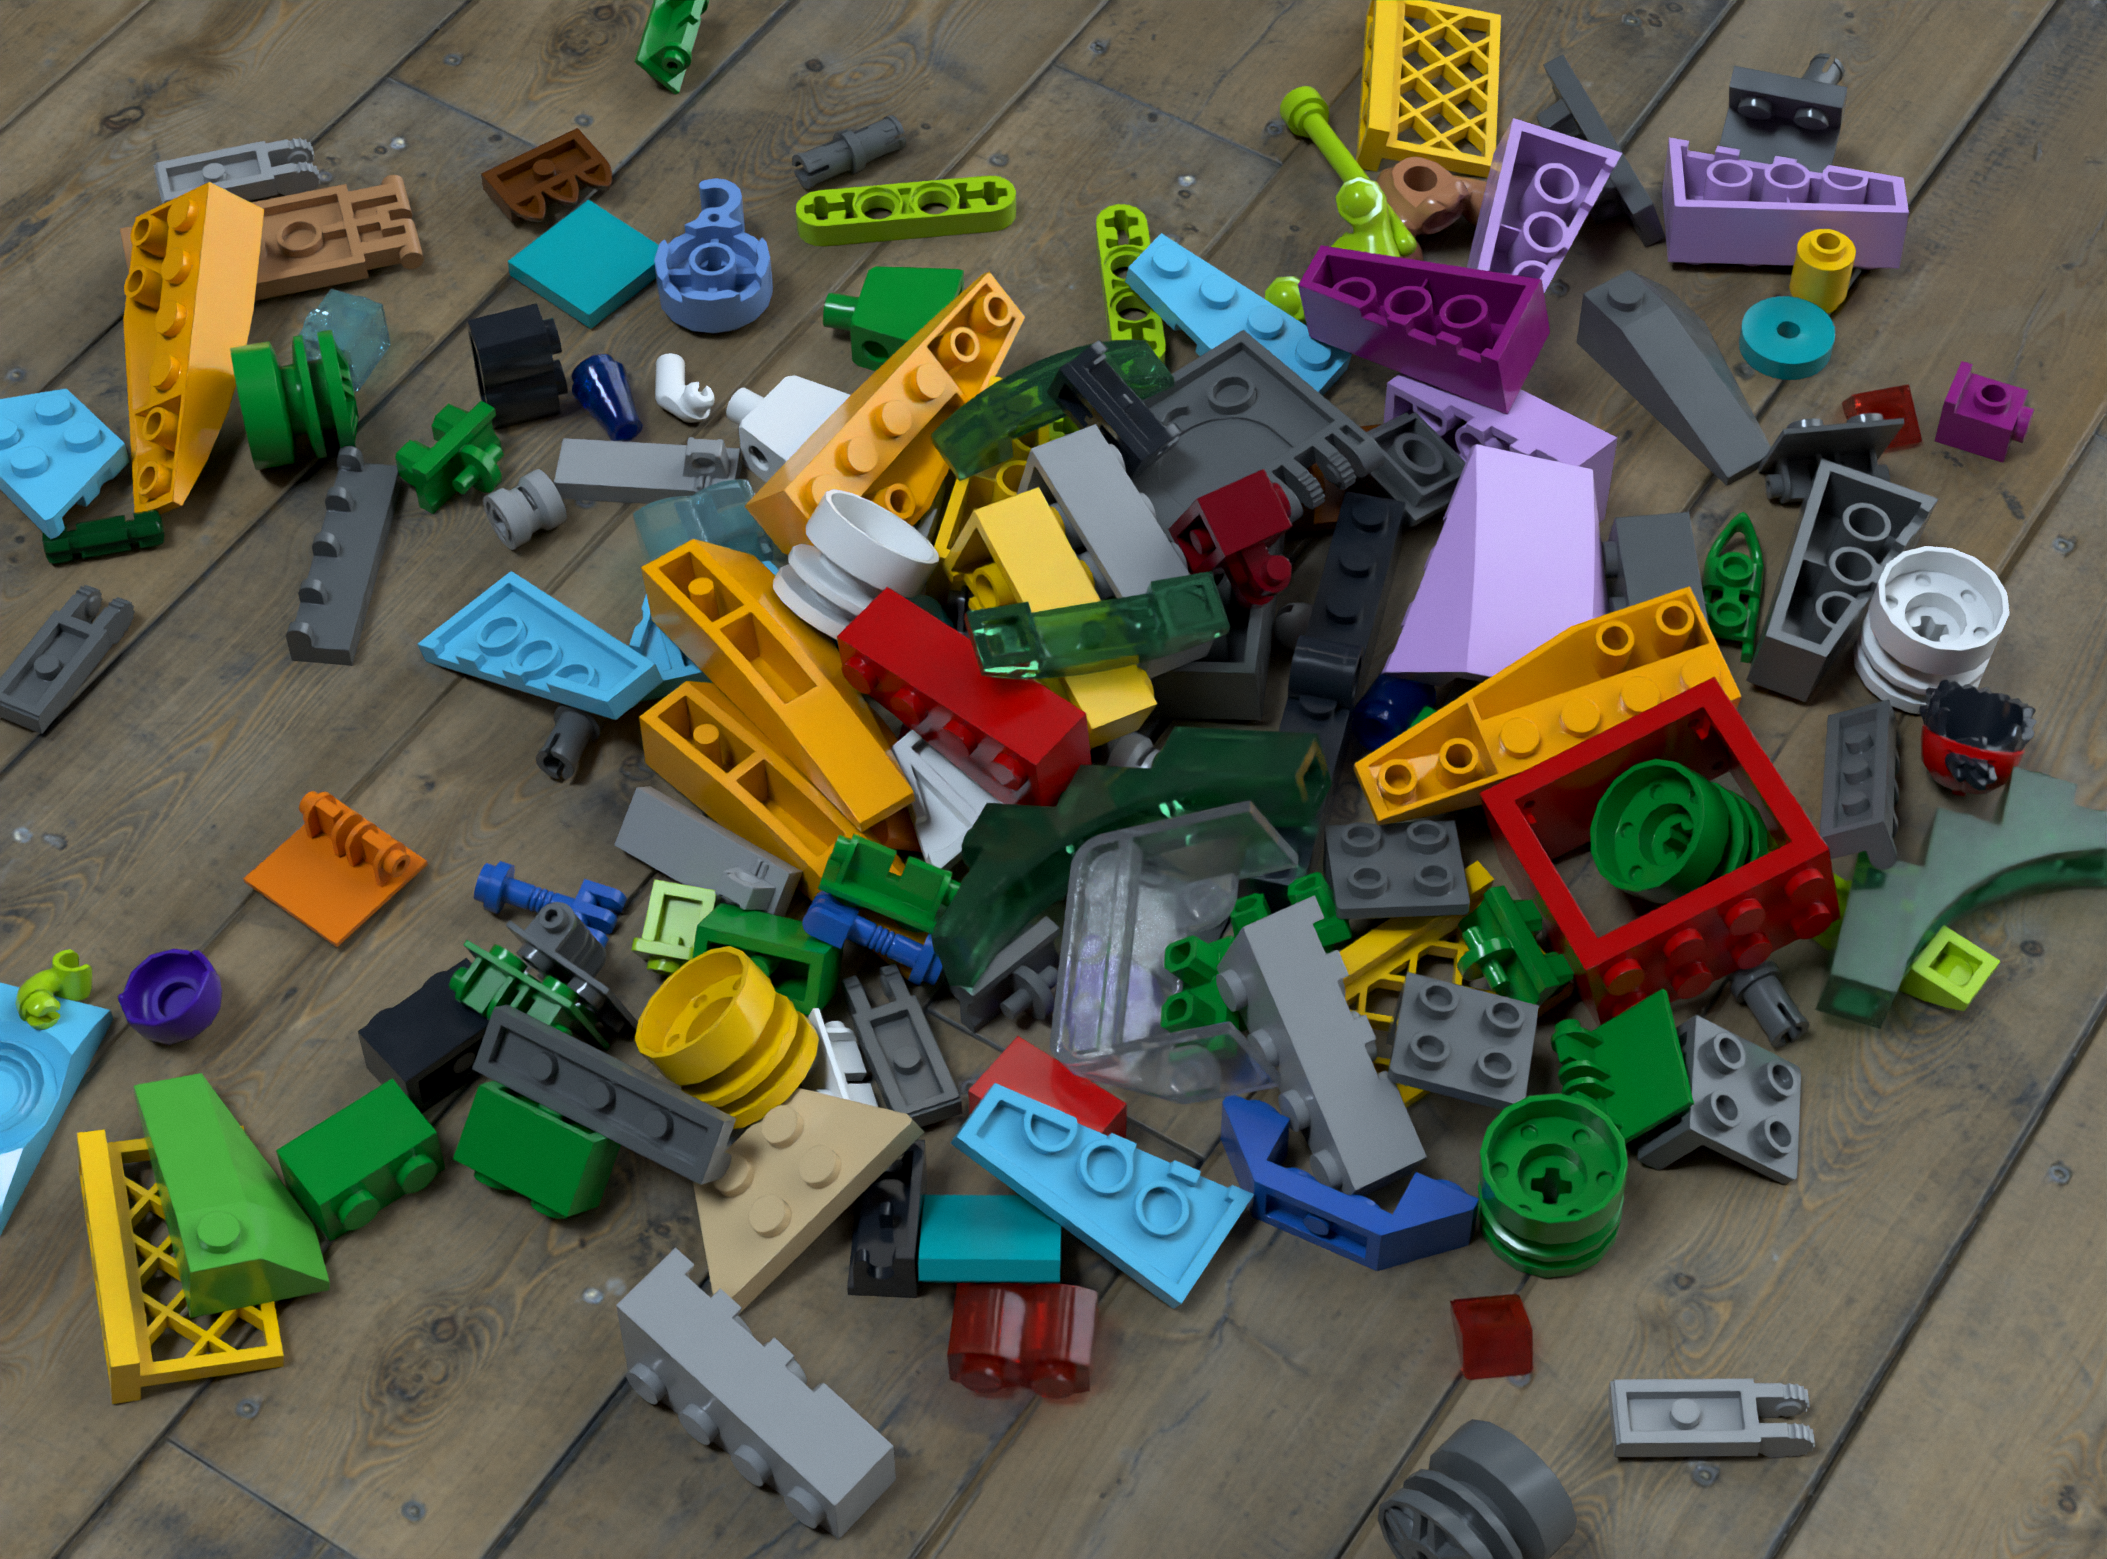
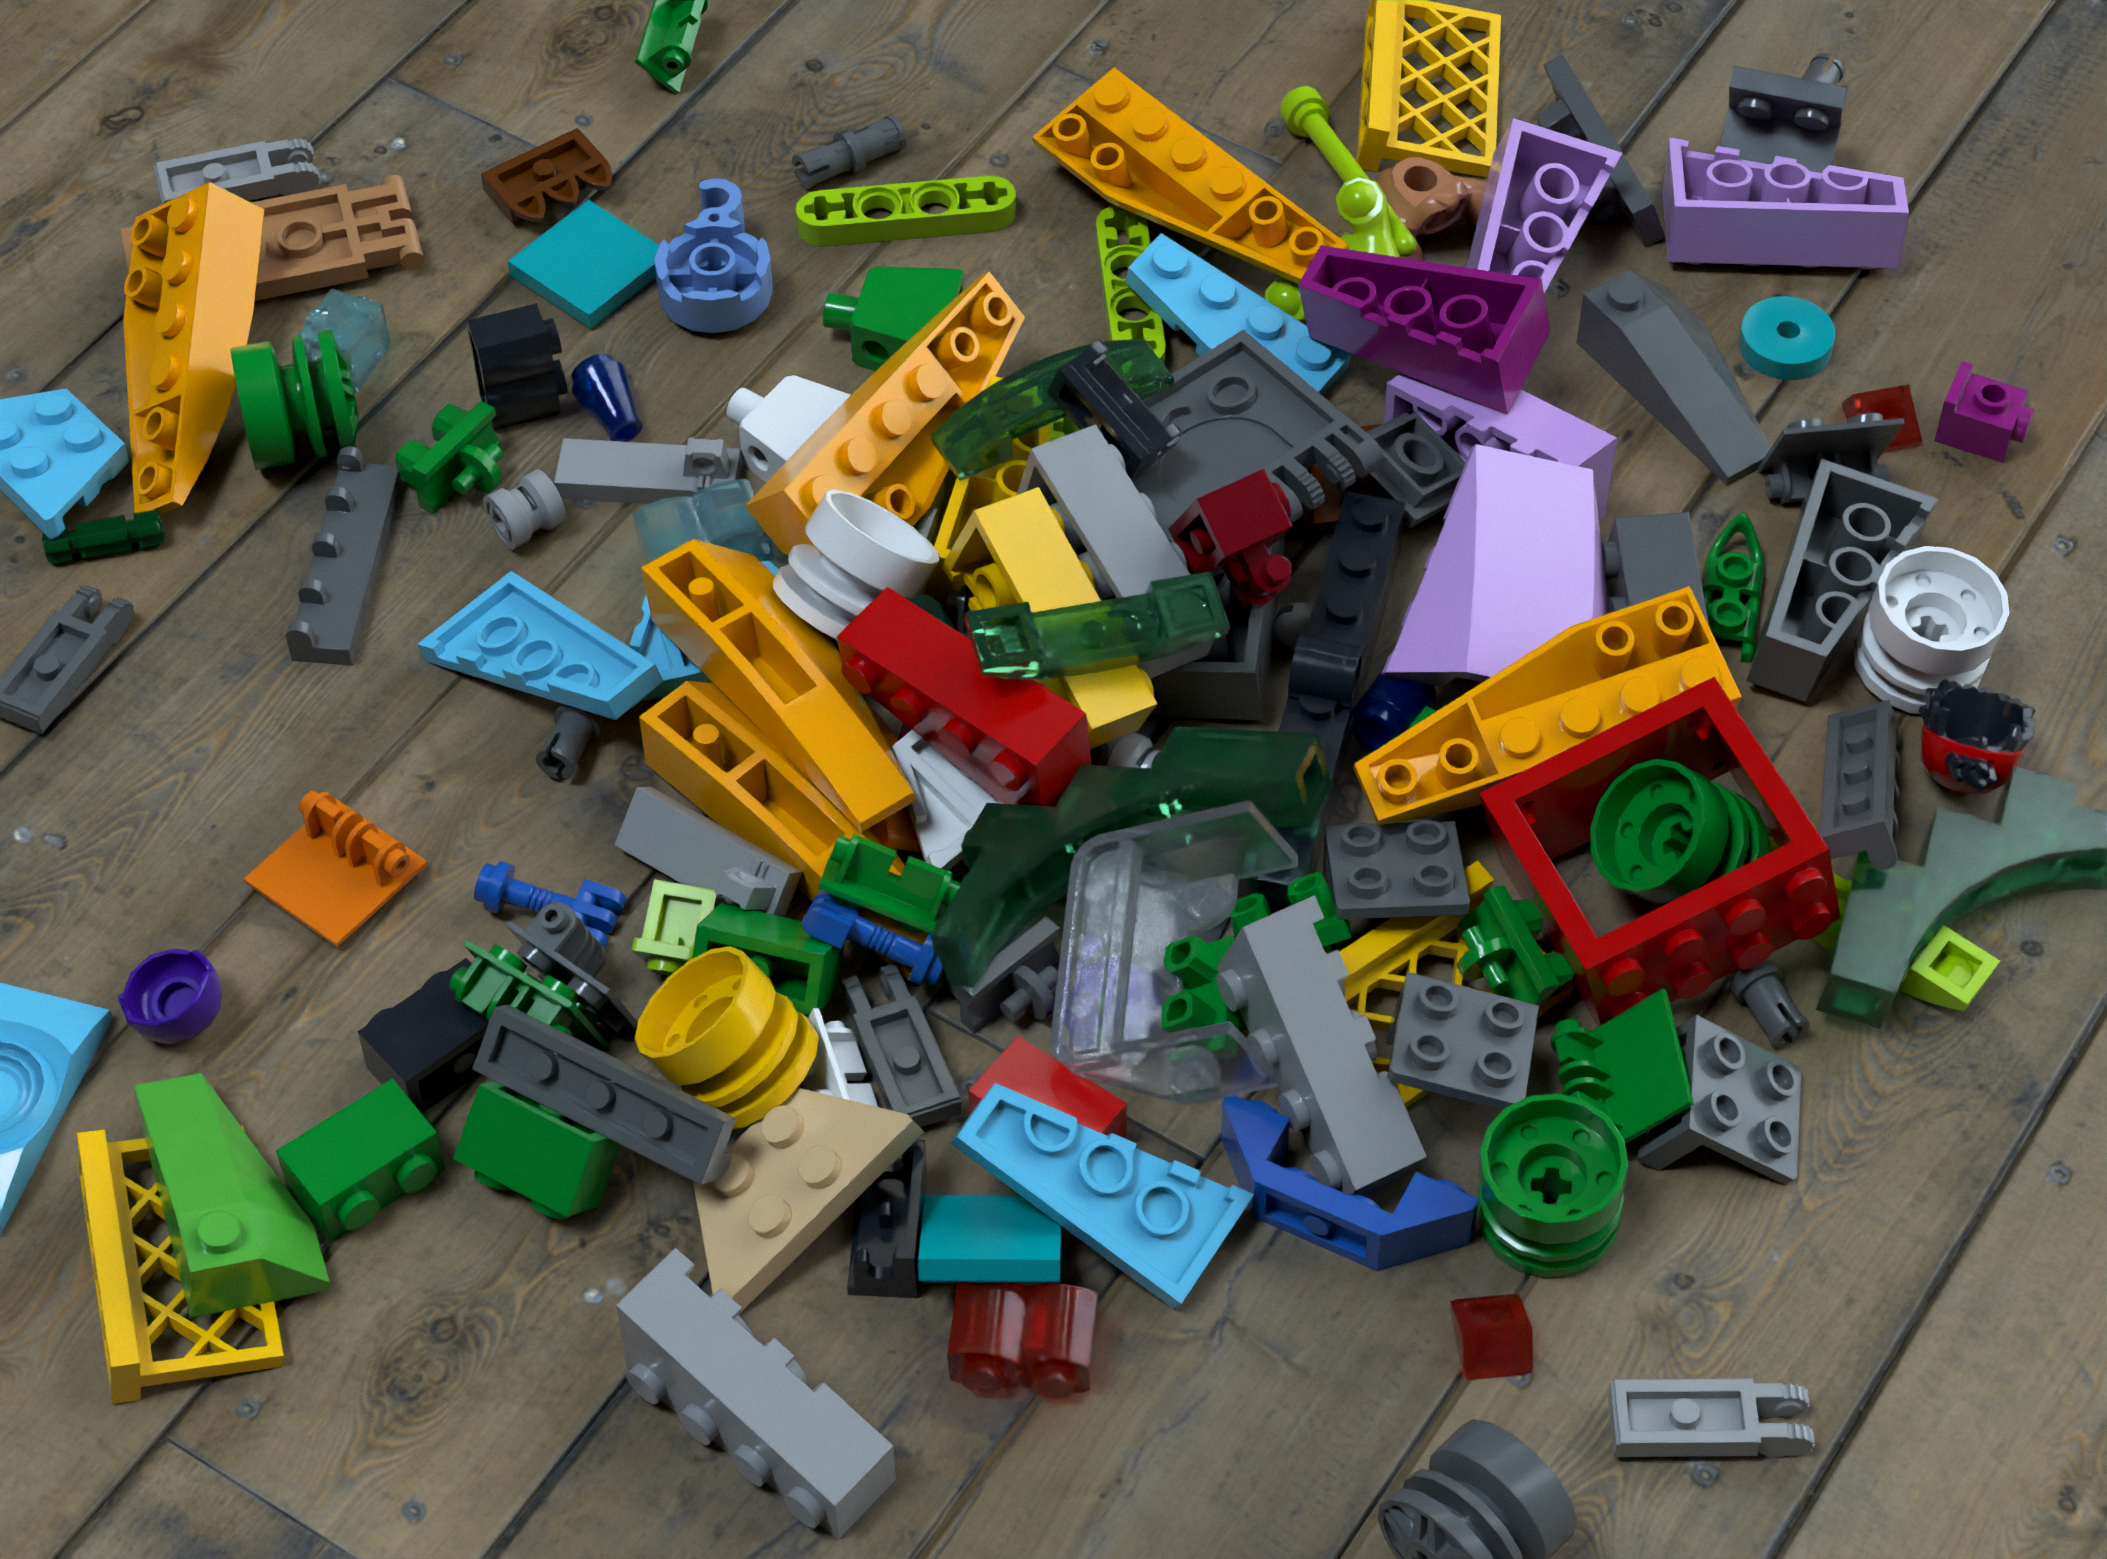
(65, 980): lime arm -> none
(675, 396): white arm -> none
(1172, 174): none -> light orange wedge
(1823, 268): yellow brick -> none

